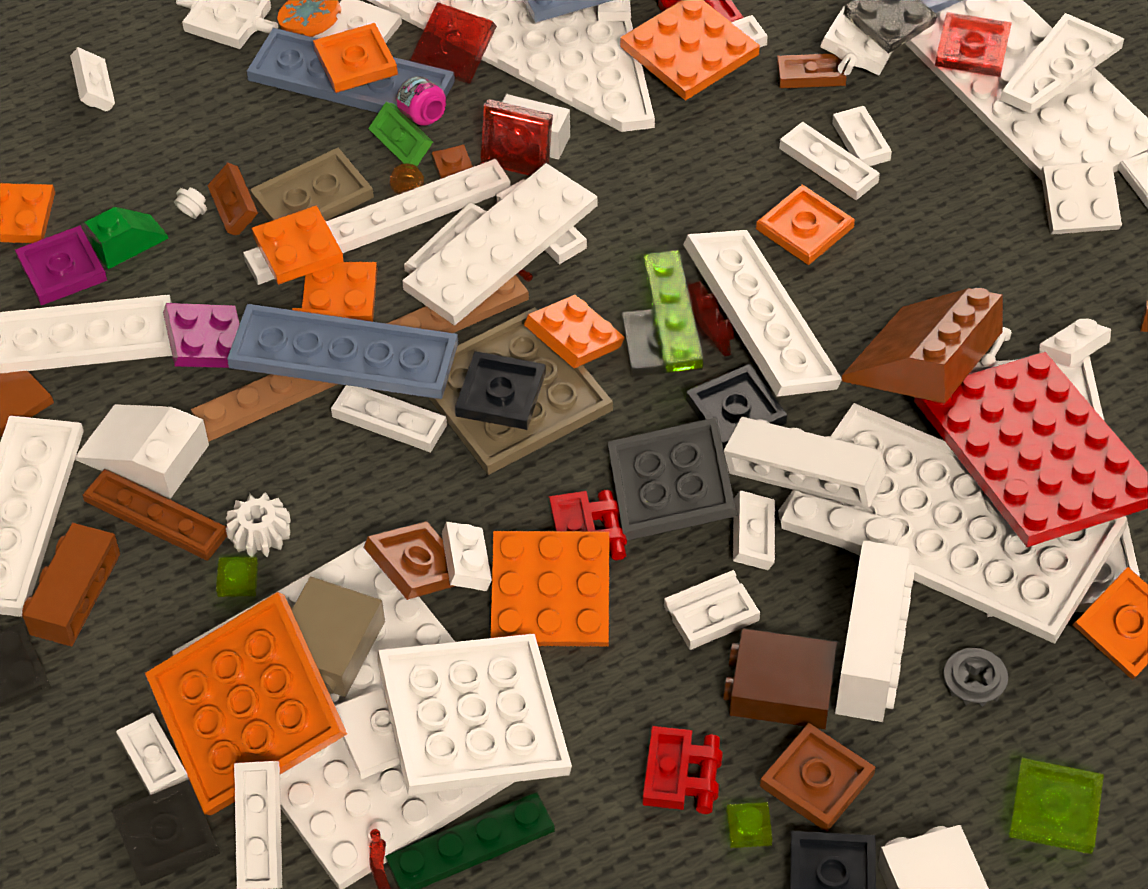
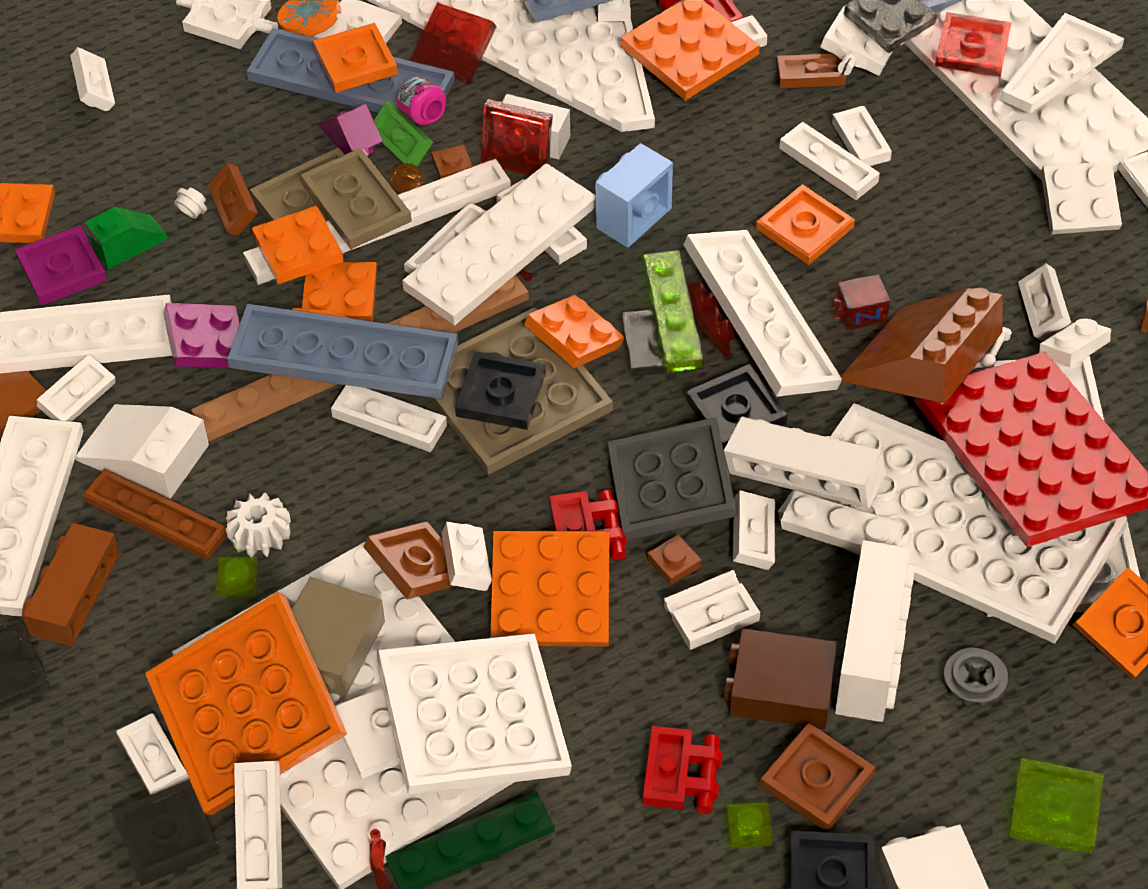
(76, 390): none -> white plate
(352, 130): none -> magenta slope
(356, 198): none -> dark tan plate
(633, 195): none -> light blue brick
(674, 560): none -> dark orange plate
(861, 302): none -> clear red brick
(1044, 302): none -> white plate

